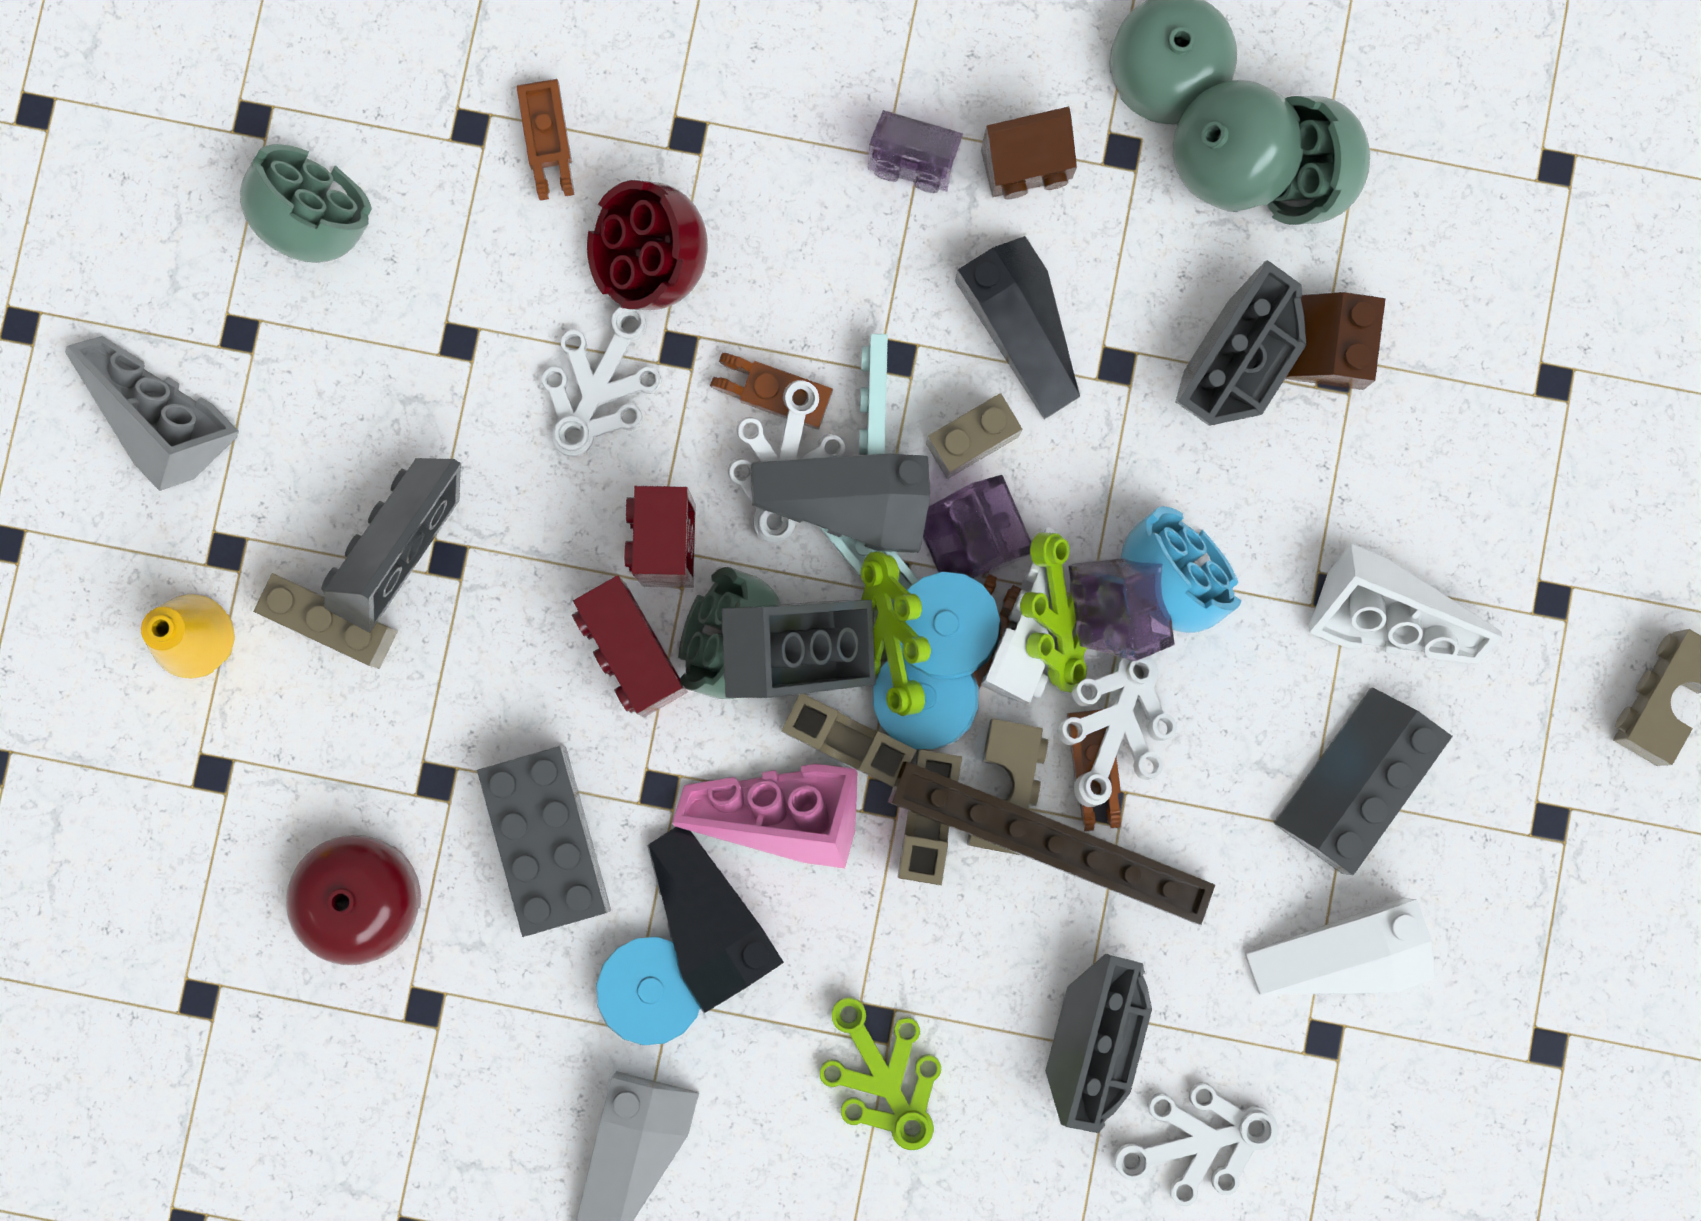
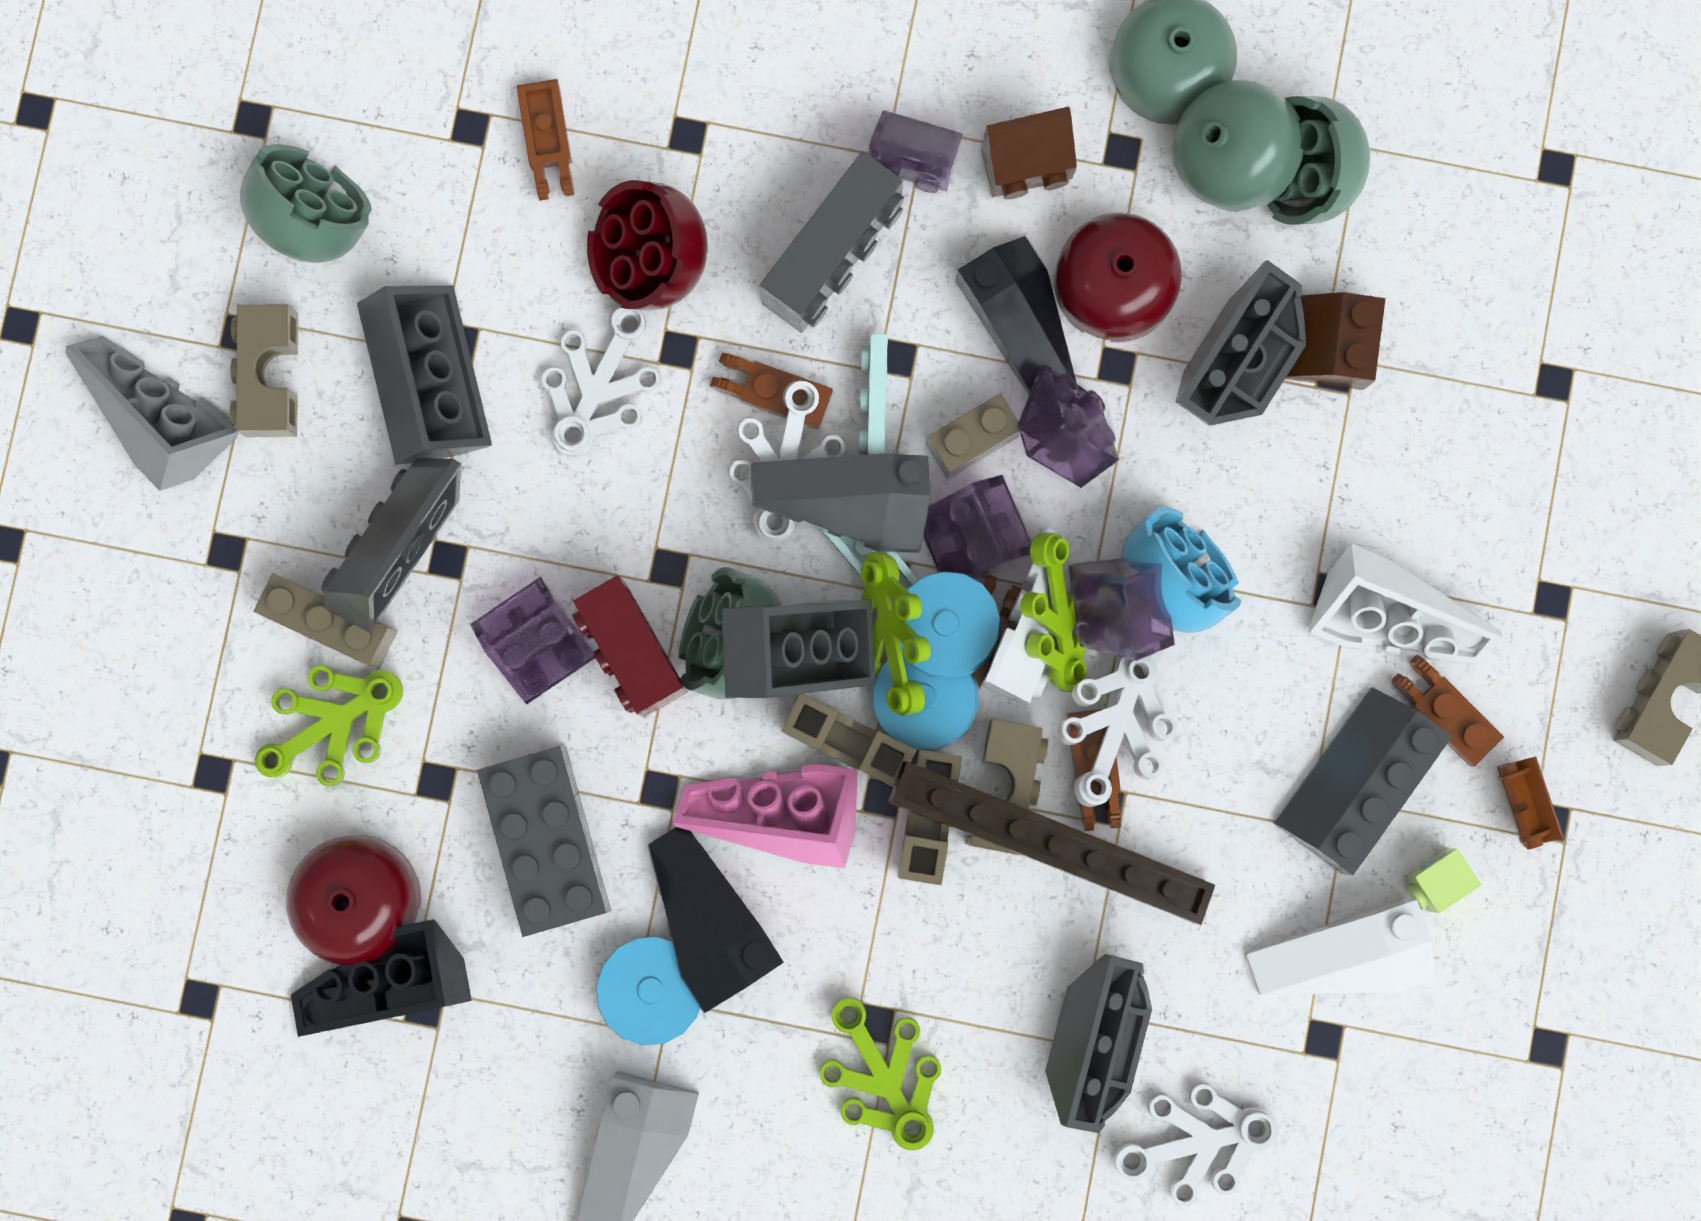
(189, 635): yellow cone -> none
(260, 336): none -> dark tan arch
(335, 721): none -> lime plant
(413, 977): none -> black wedge
(423, 372): none -> dark grey slope
(532, 640): none -> clear purple slope
(662, 536): dark red brick -> none
(832, 243): none -> dark grey brick
(1067, 428): none -> clear purple slope
(1101, 296): none -> dark red cylinder
(1441, 881): none -> yellowish green brick
(1451, 711): none -> dark orange hinge
(1530, 802): none -> dark orange hinge

